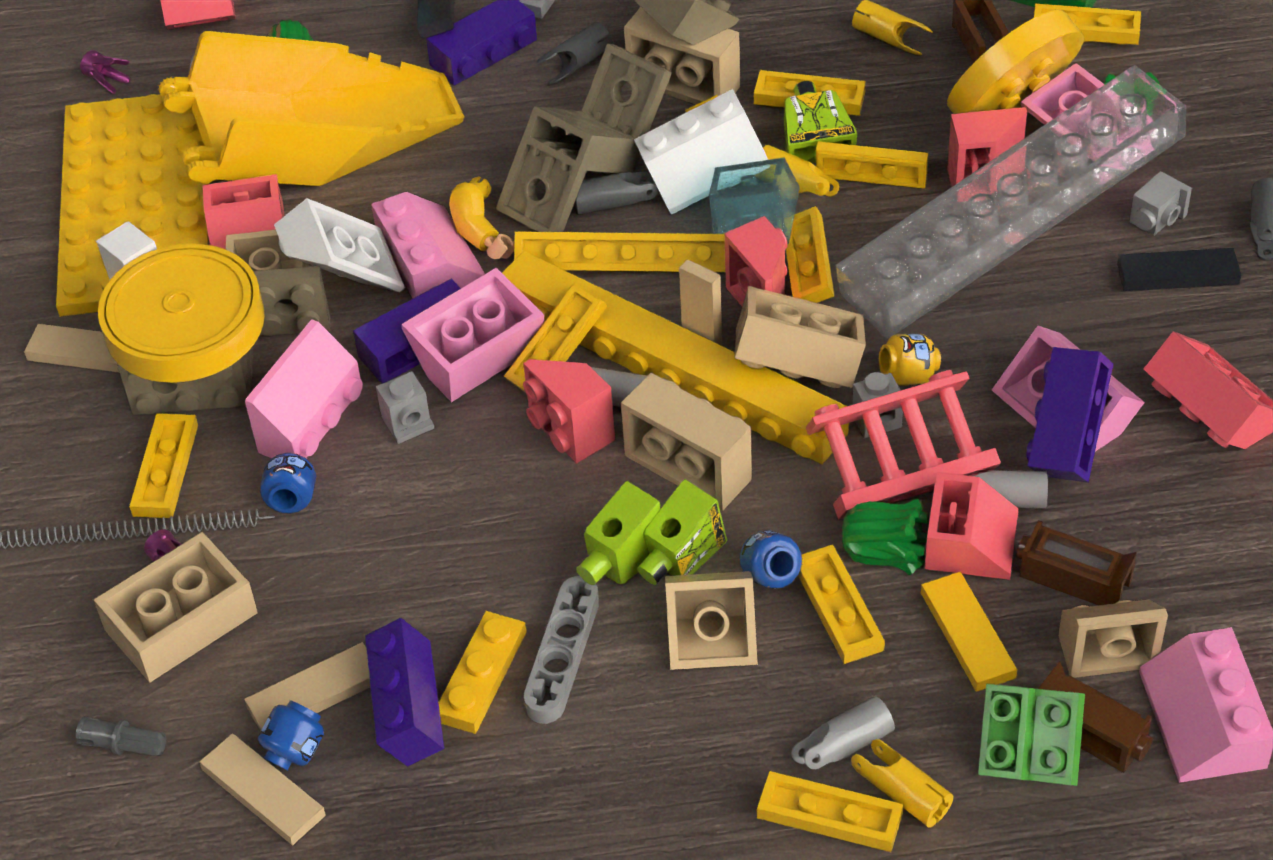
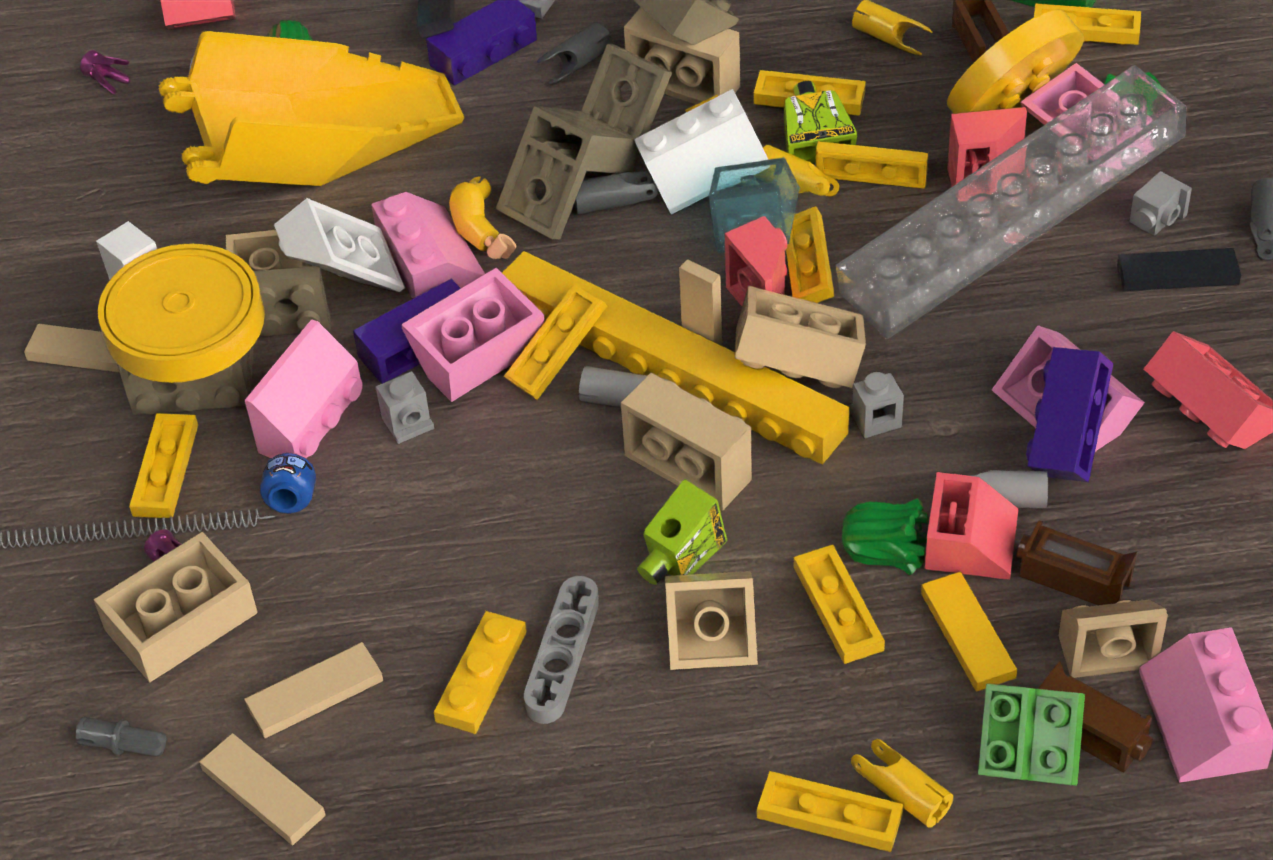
(117, 169): yellow plate -> none
(241, 207): coral slope -> none
(291, 735): blue head -> none
(404, 692): dark purple brick -> none
(570, 406): coral slope -> none
(616, 536): lime torso -> none
(623, 250): yellow plate -> none
(771, 559): blue head -> none
(845, 734): light grey piece -> none
(894, 483): coral fence -> none
(909, 358): yellow head -> none

